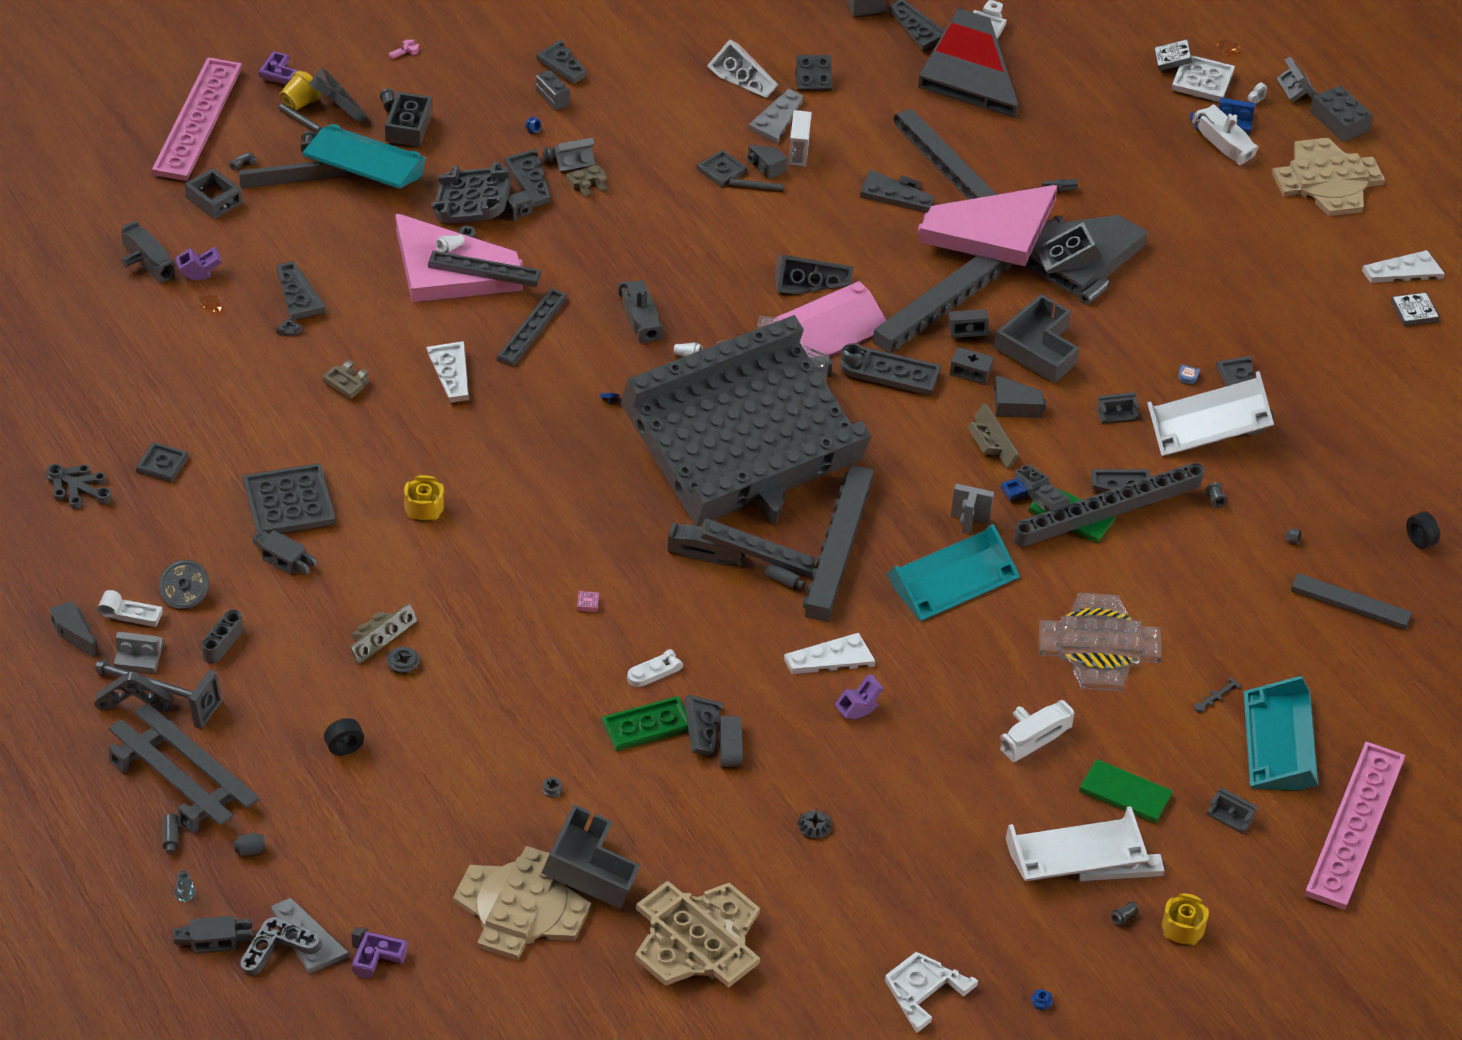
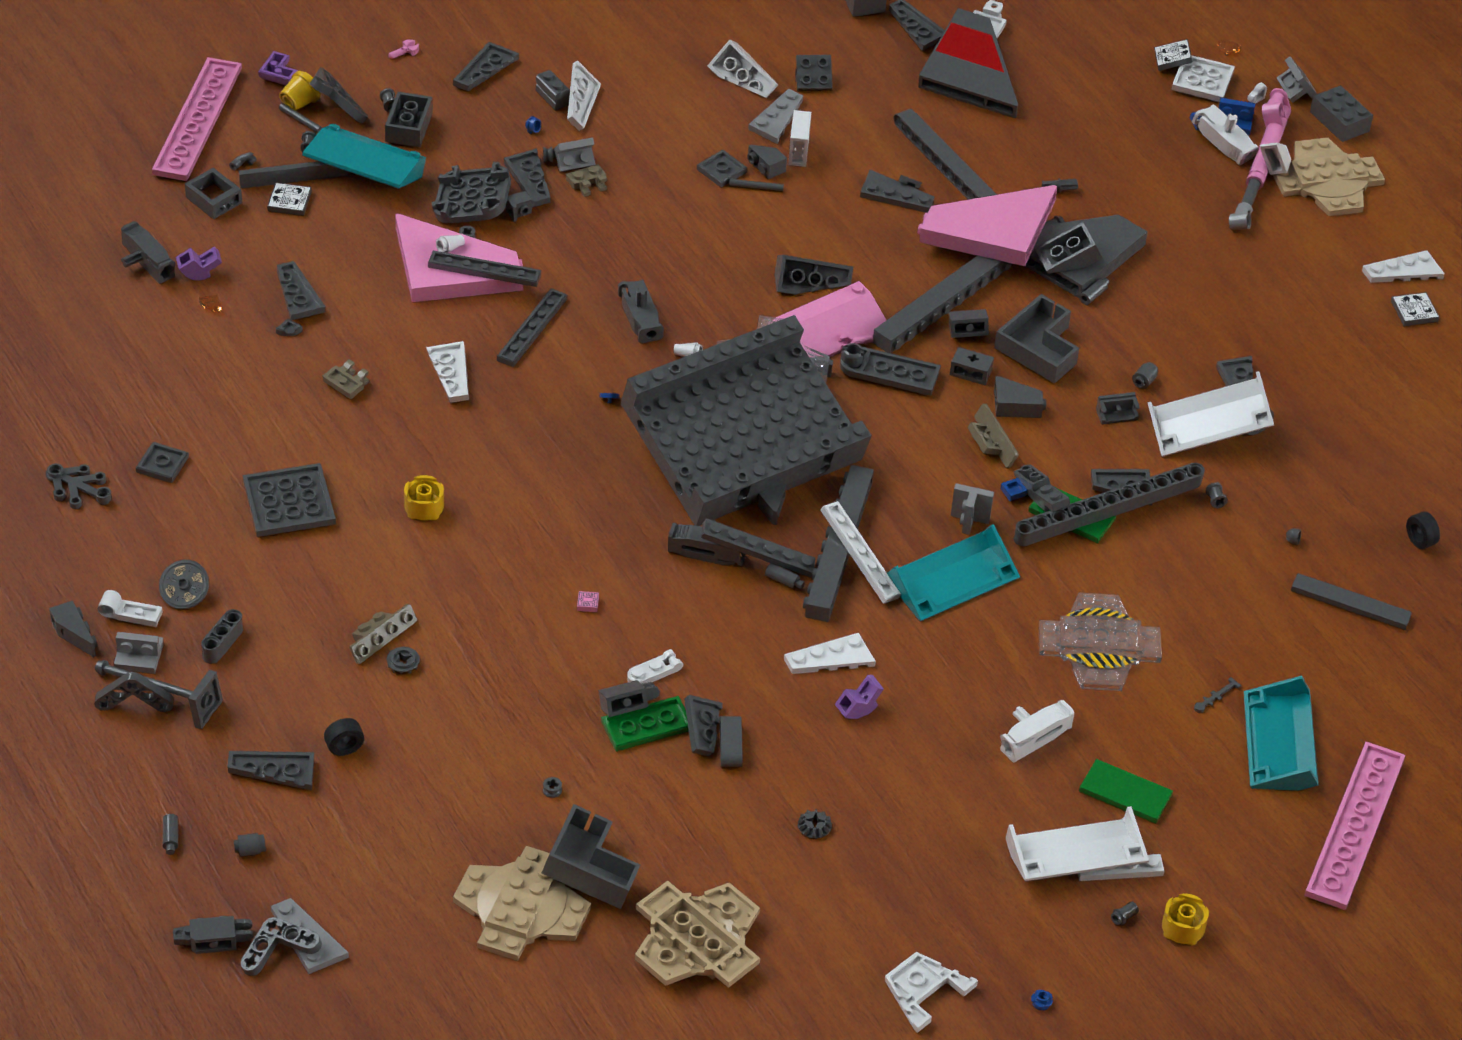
(144, 747): dark grey fence -> none
(184, 886): clear light blue cone -> none
(278, 767): none -> dark grey wing
(284, 552): dark grey hinge -> none
(289, 199): none -> tile
(357, 936): dark grey tile -> none
(374, 948): medium lavender brick -> none
(484, 65): none -> dark grey wing
(562, 62): dark grey wing -> none
(582, 95): none -> white wing
(627, 697): none -> dark grey hinge
(858, 340): none -> bright pink bar
(860, 552): none -> white tile
(1145, 375): none -> dark grey brick
(1188, 374): medium blue tile -> none
(1232, 810): dark grey hinge -> none
(1275, 117): none -> bright pink piece
(1276, 157): none -> white slope

